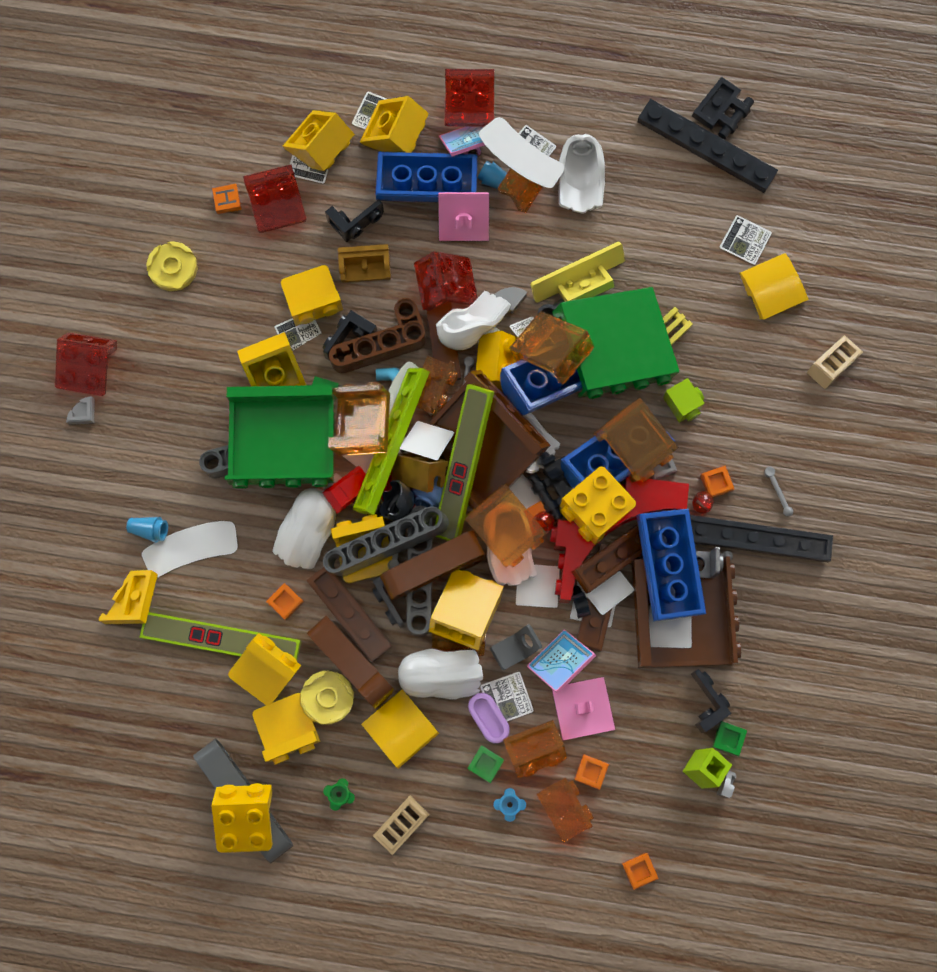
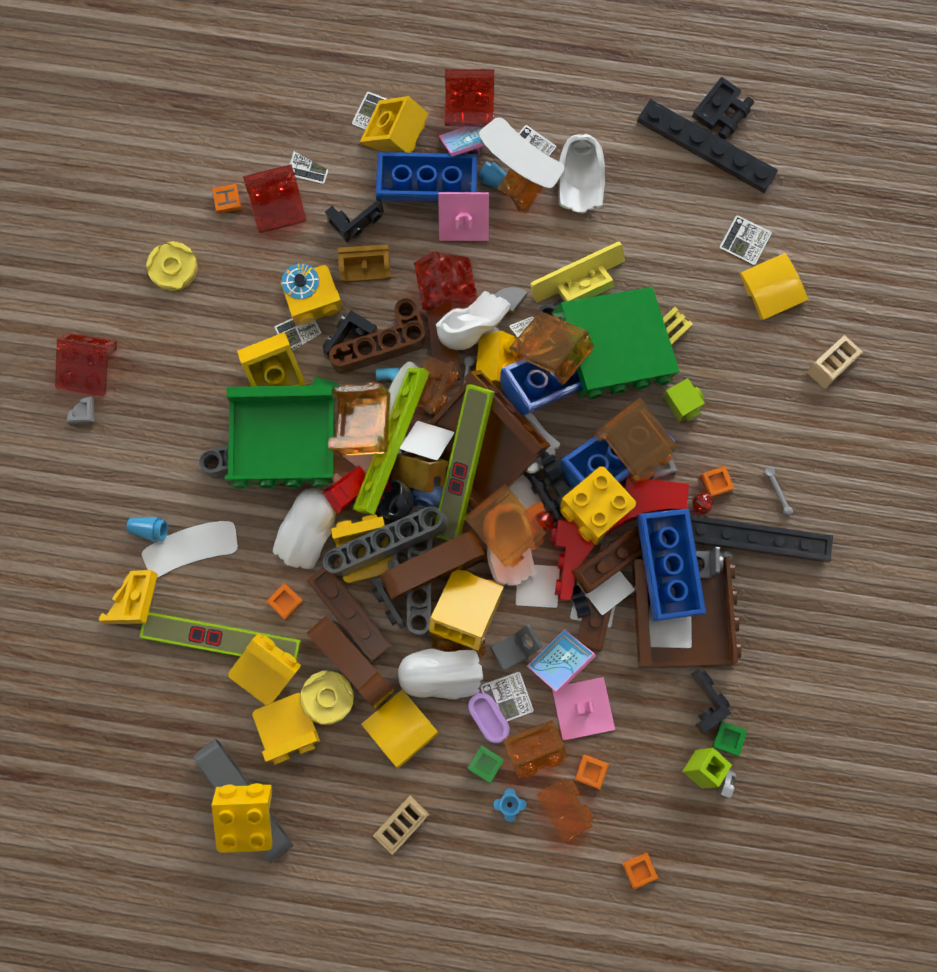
(300, 281): none -> dark azure piece
(319, 139): yellow slope -> none
(331, 793): green plate -> none

